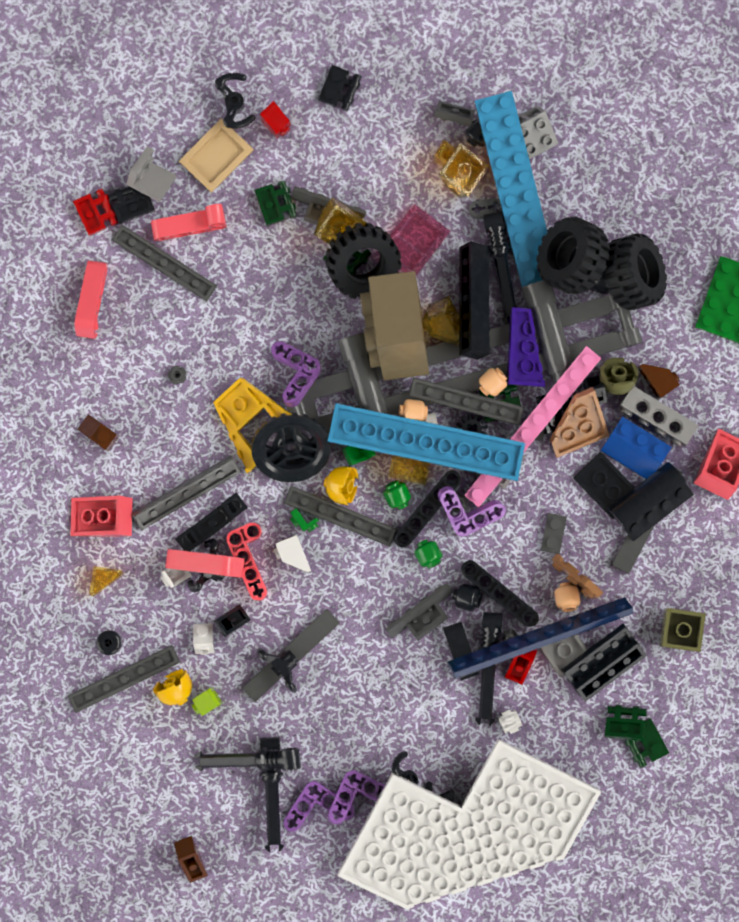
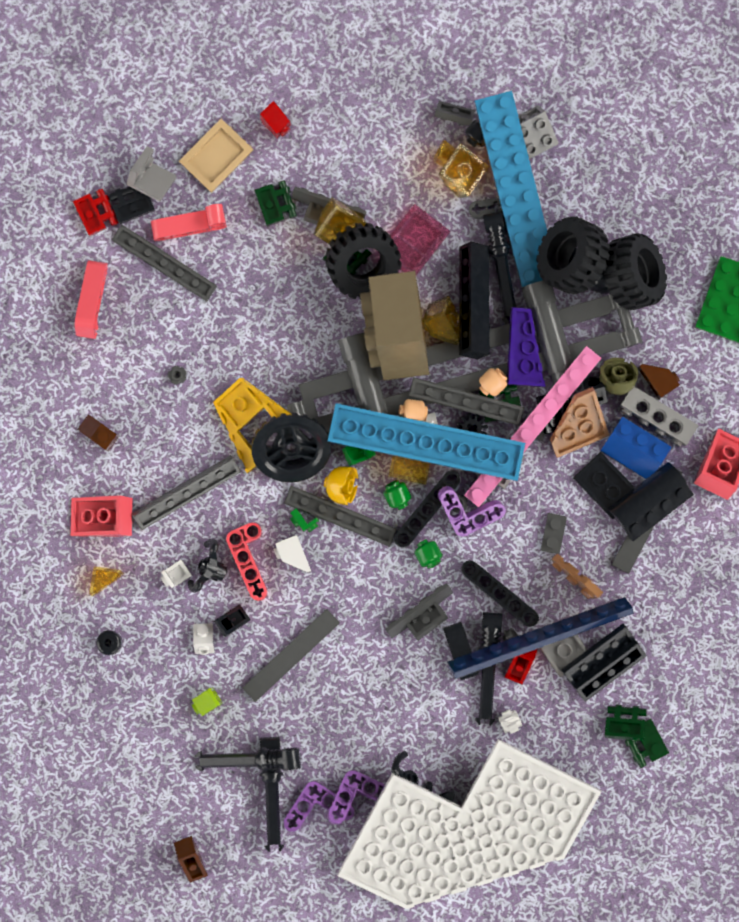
(123, 679): dark grey tile -> none
(174, 689): yellow cylinder -> none
(204, 563): coral beam -> none
(211, 523): black slope -> none
(233, 101): black piece -> none
(282, 665): black piece -> none
(302, 371): medium lavender beam -> none
(334, 86): black plate -> none
(467, 597): black head -> none
(567, 597): light nougat head -> none
(682, 630): olive brick -> none

